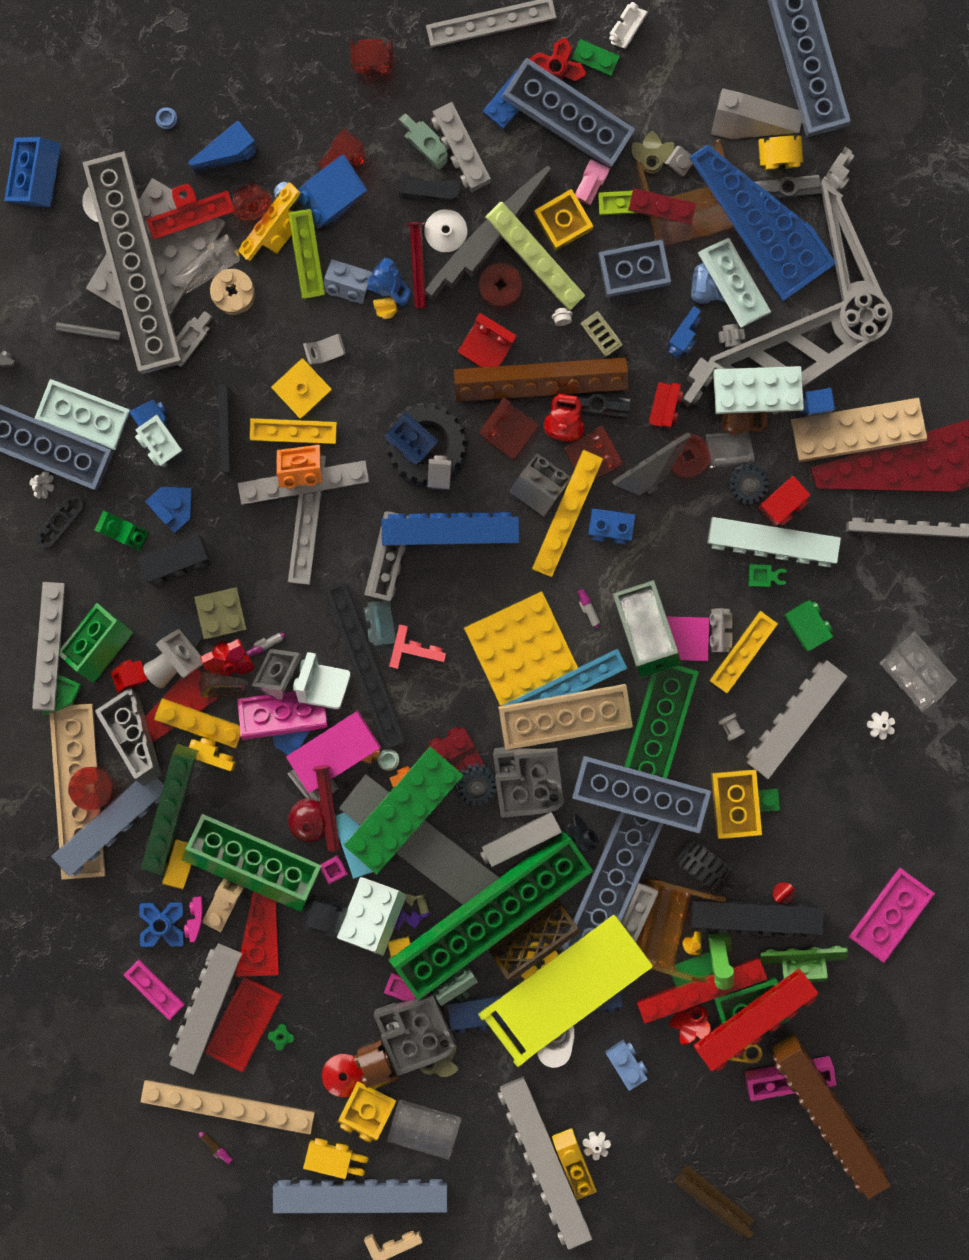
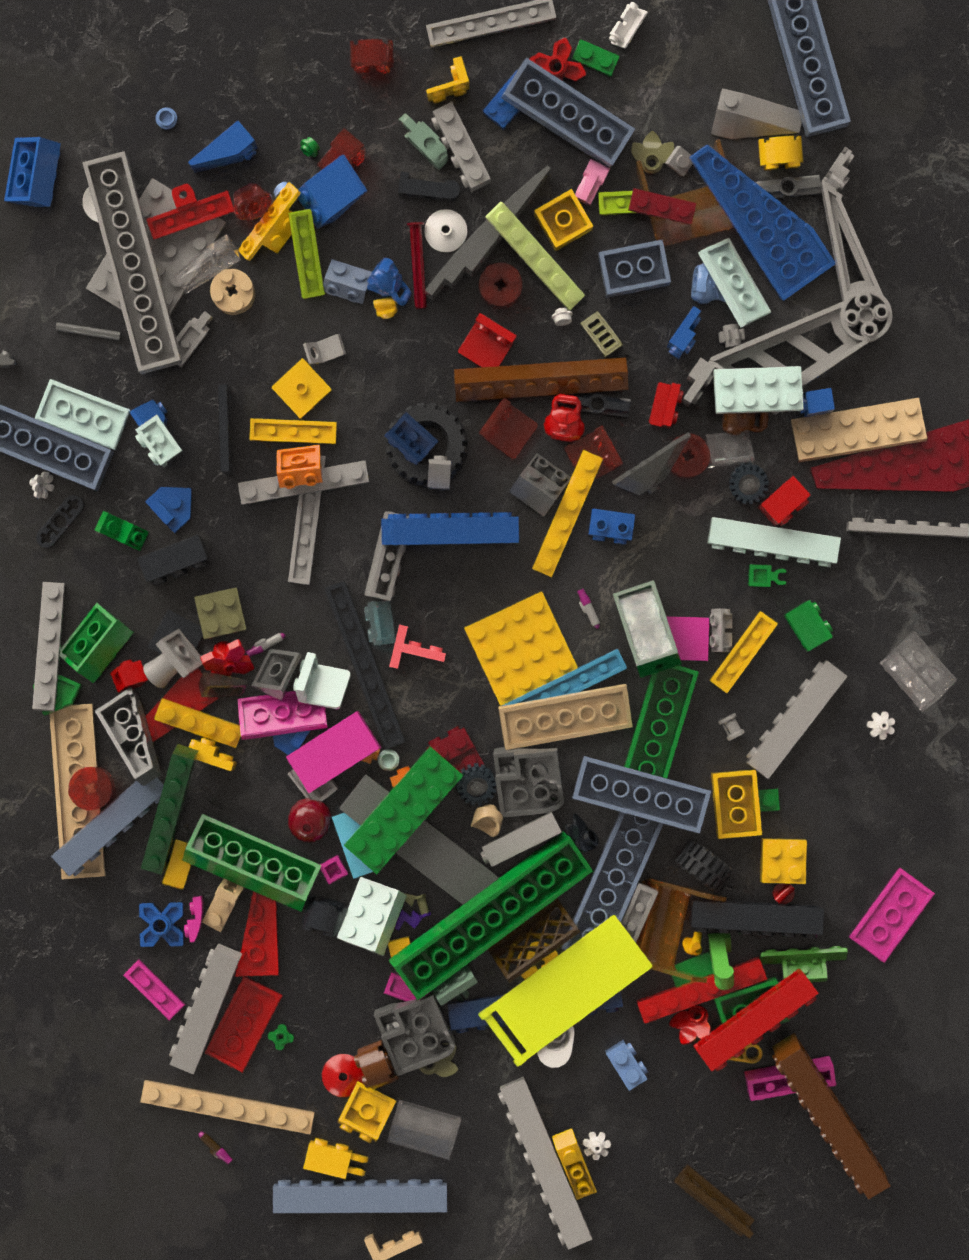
(309, 147): none -> green plate
(327, 807): dark red axle -> none
(457, 87): none -> yellow bracket
(487, 820): none -> tan piece
(783, 861): none -> yellow brick

